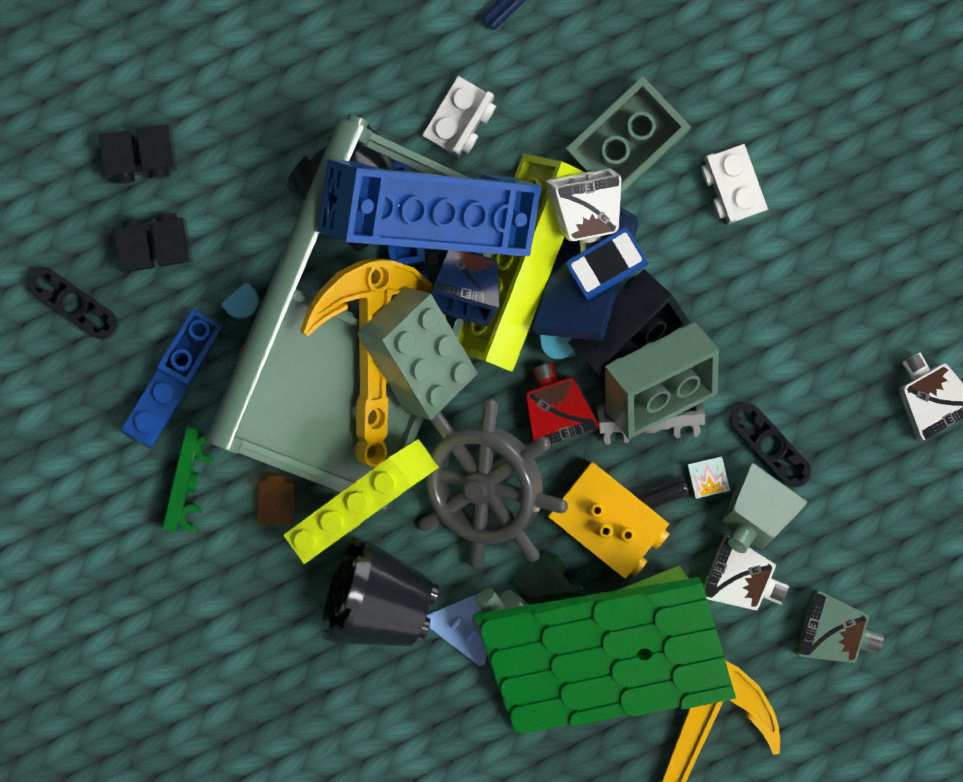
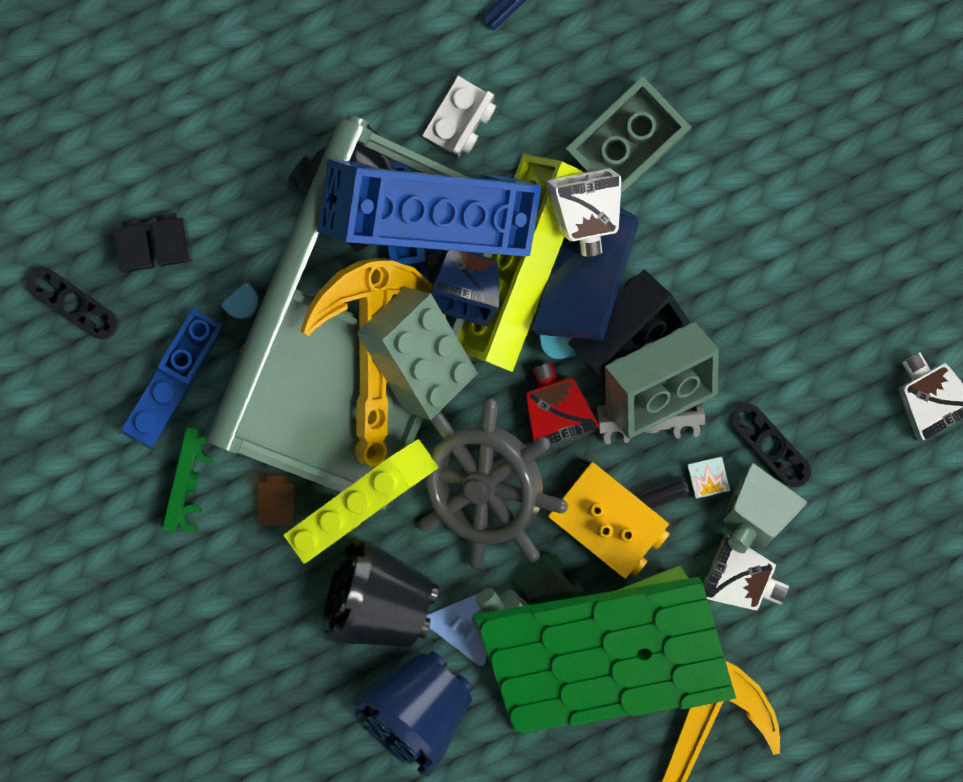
(121, 159): black piece -> none
(416, 710): none -> dark blue cone
(606, 263): slope -> none
(734, 184): white bracket -> none
(835, 631): torso -> none

